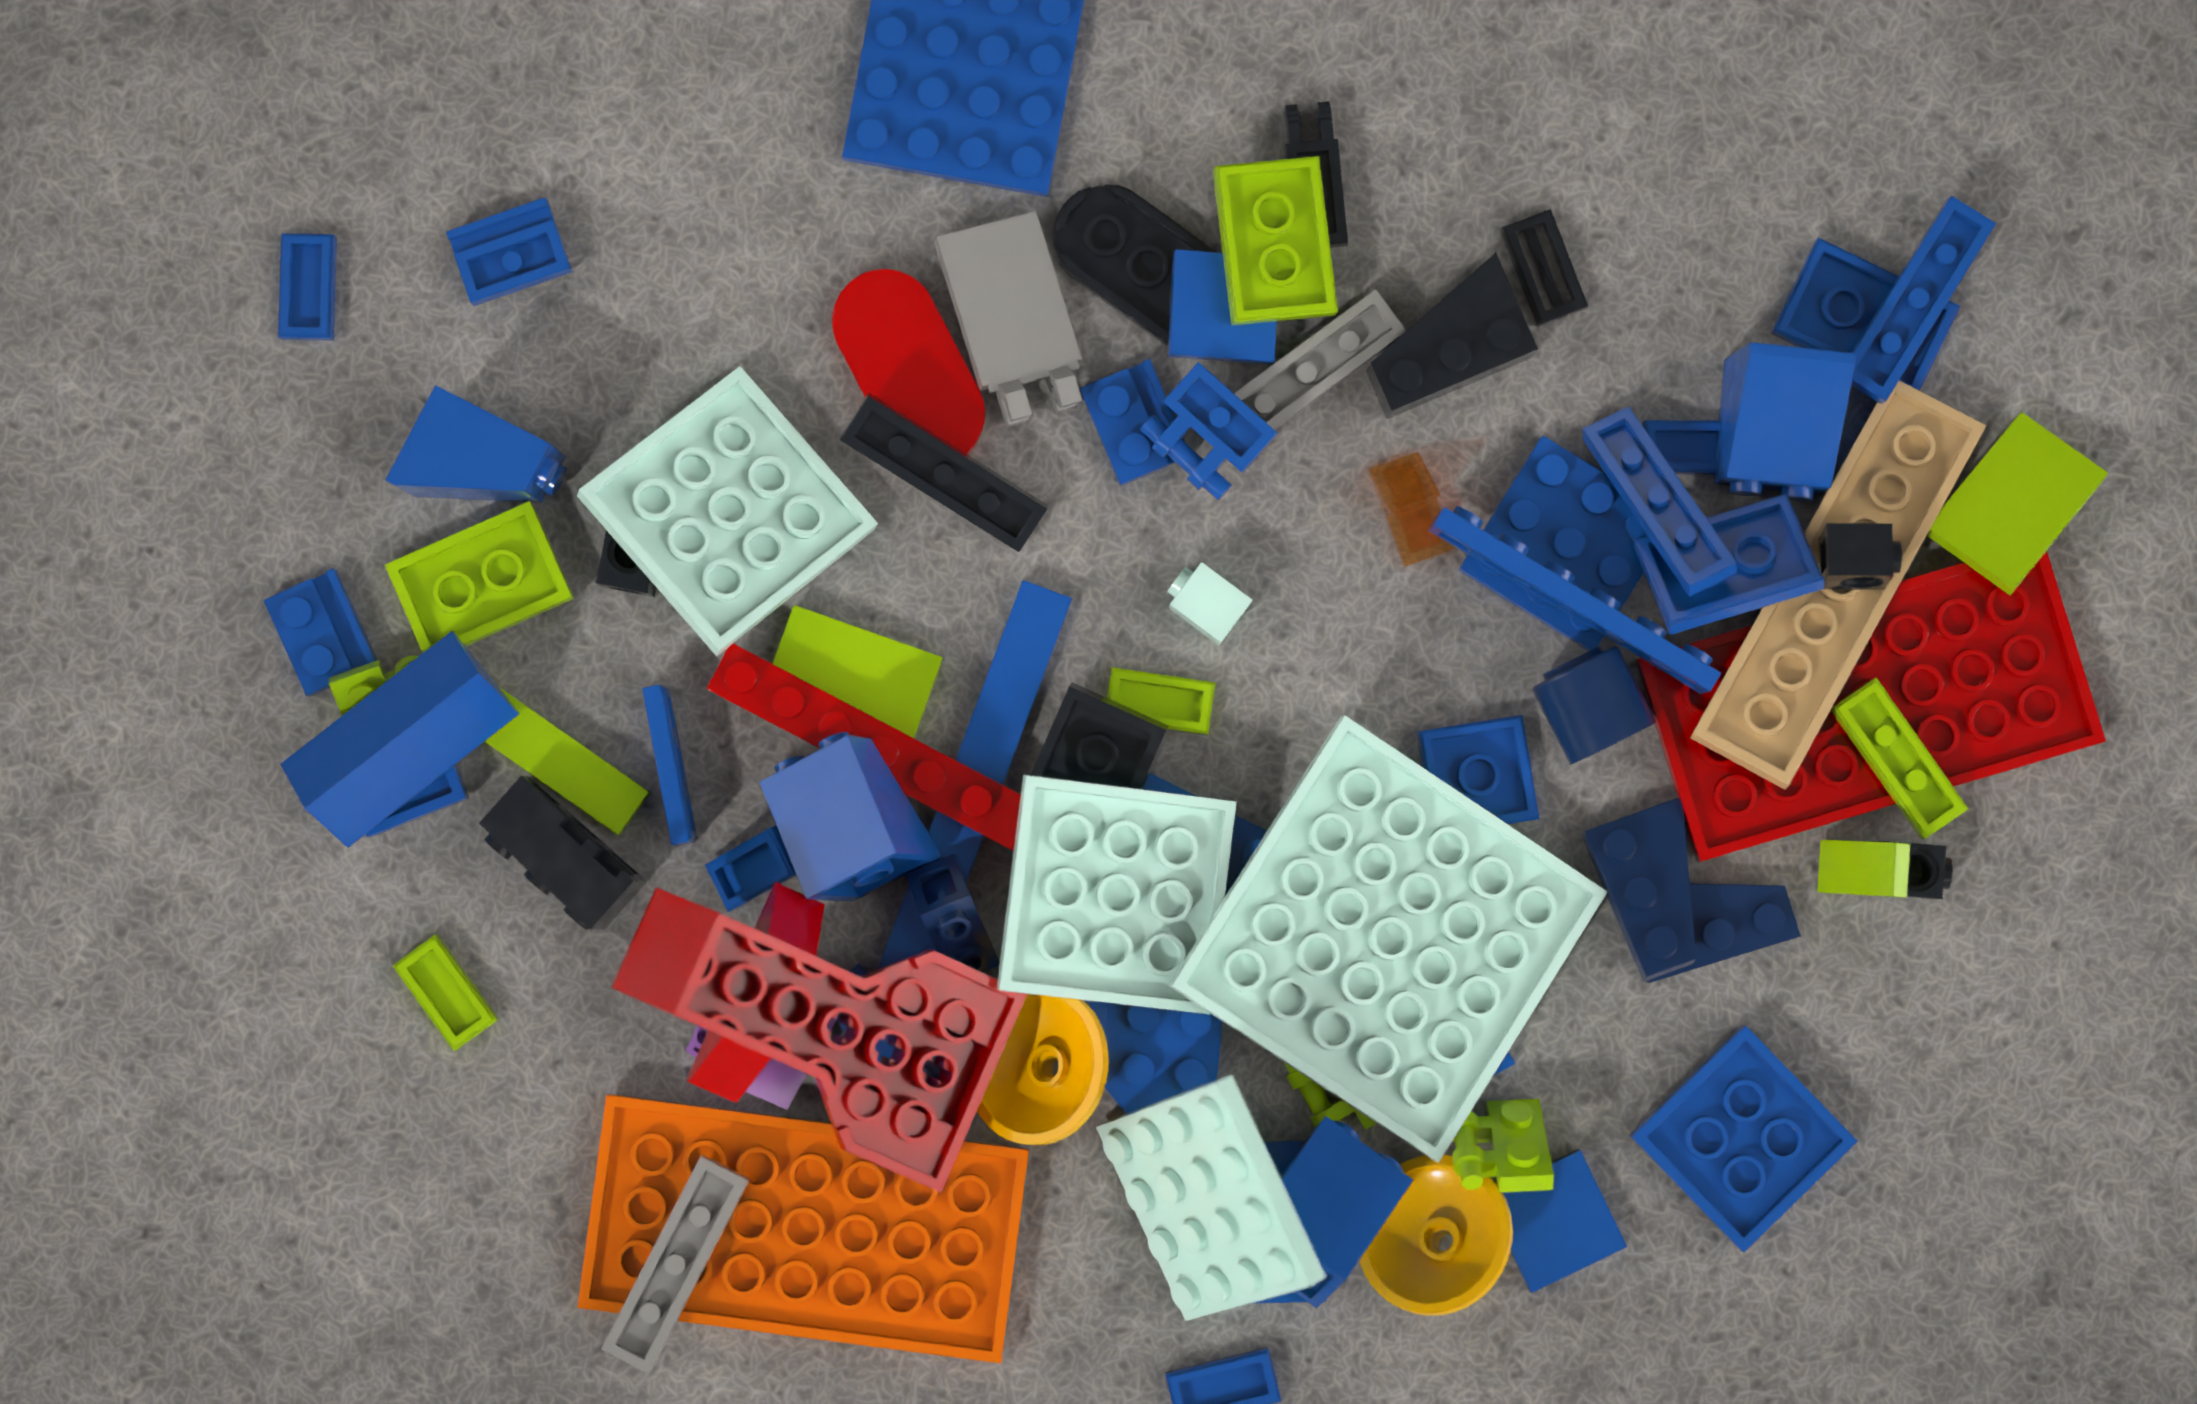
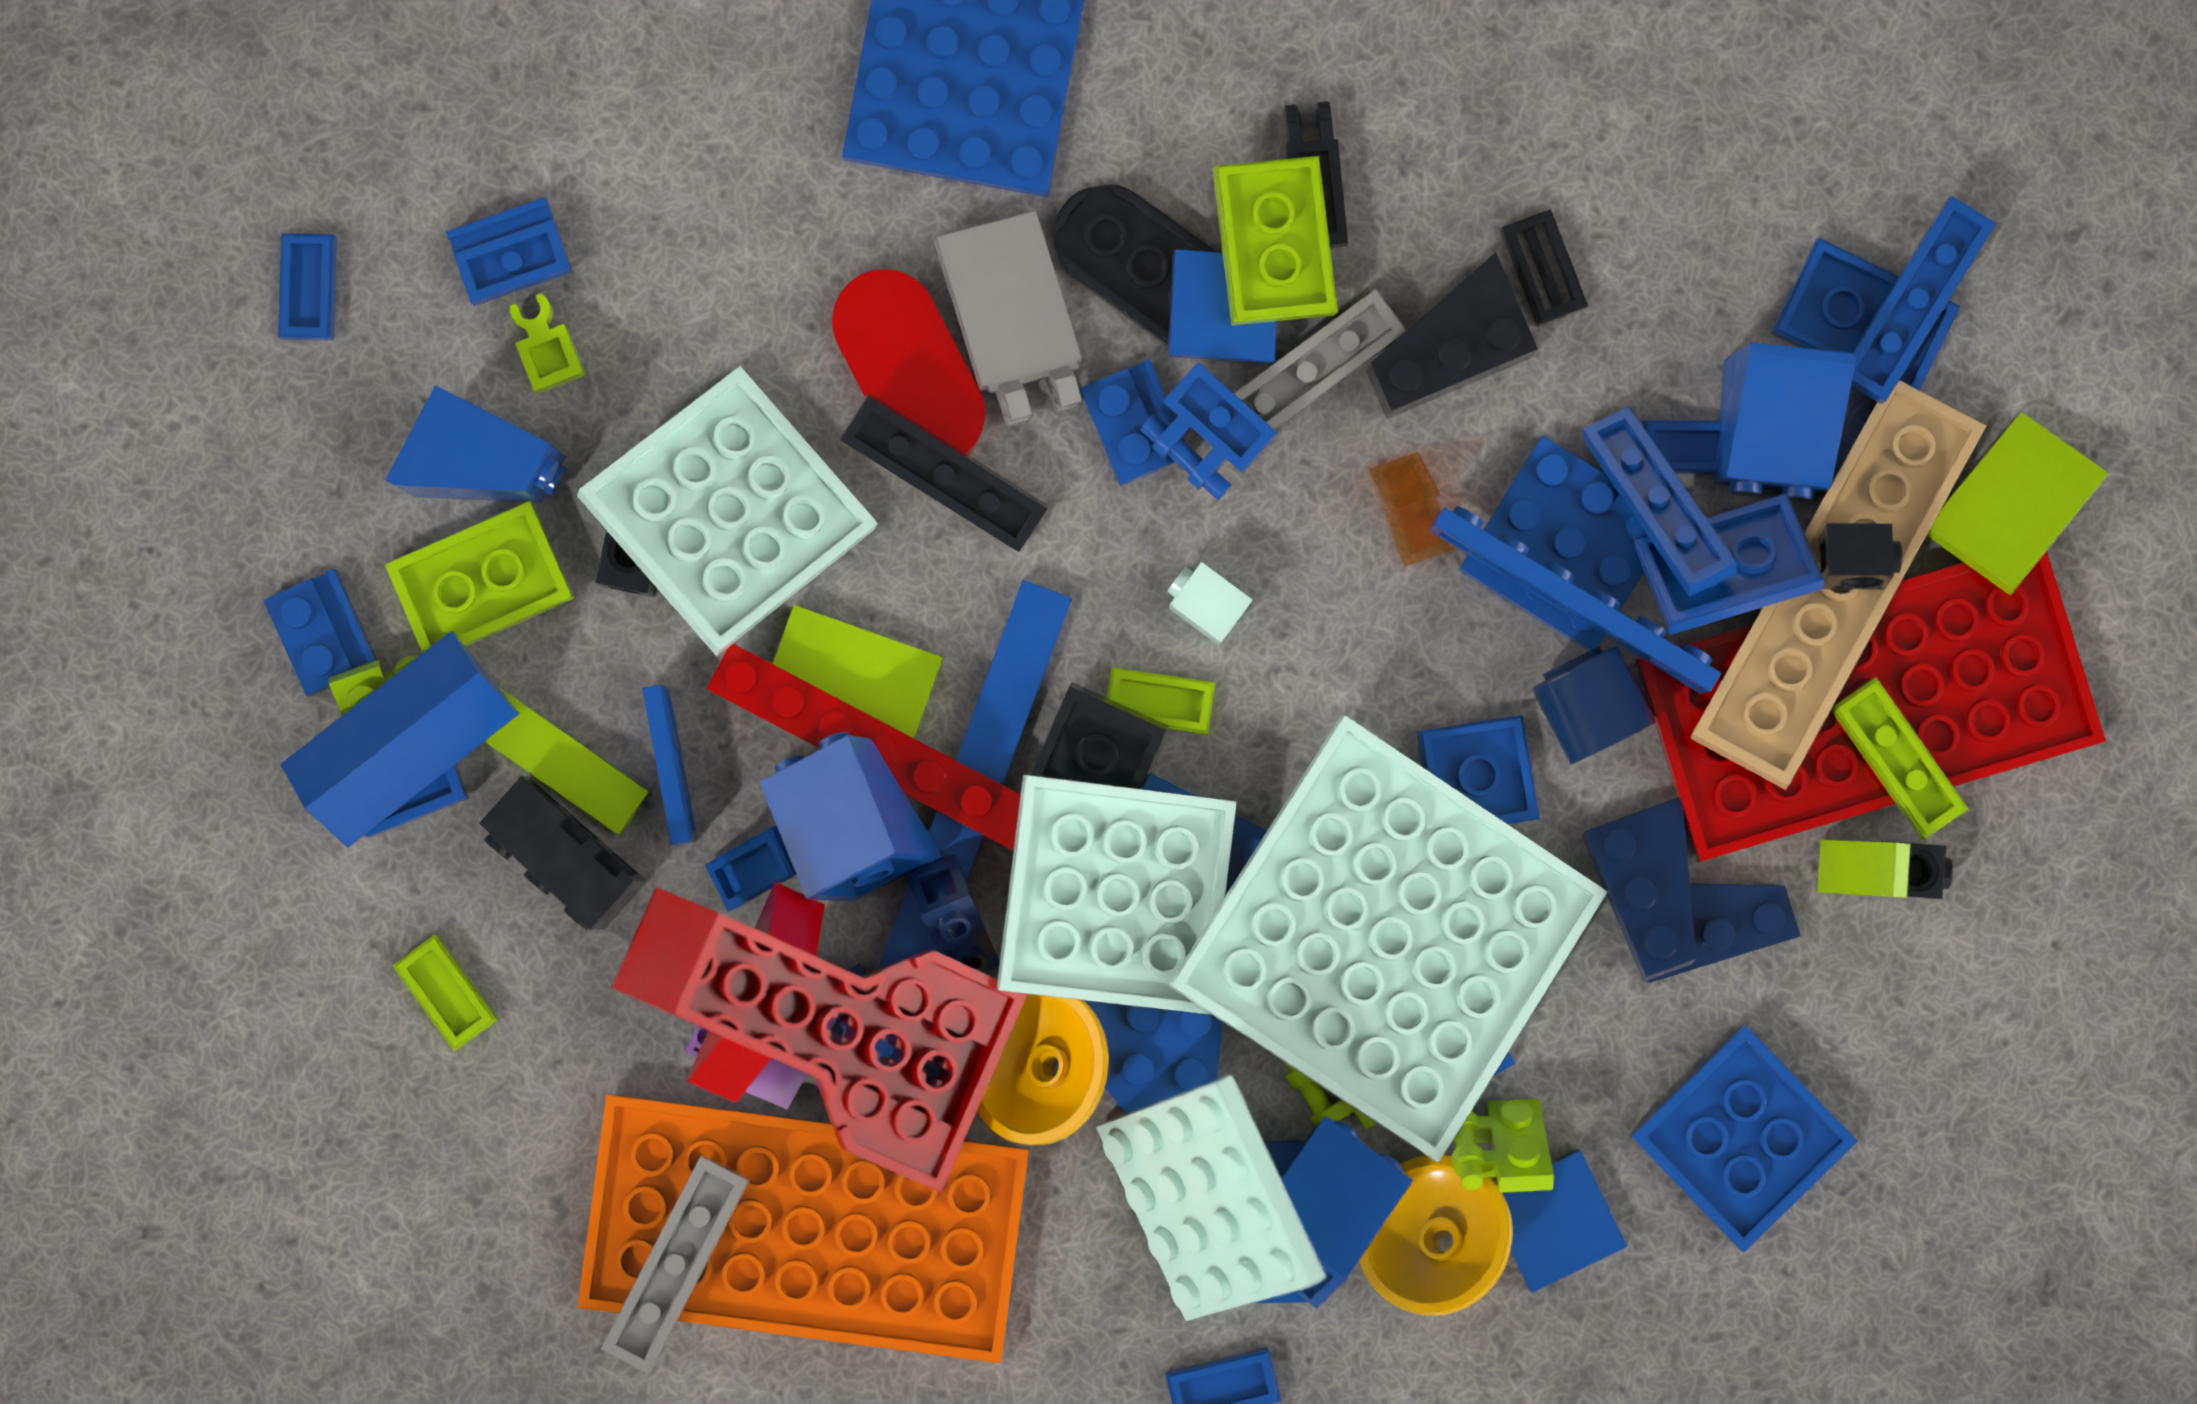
(548, 352): none -> lime plate

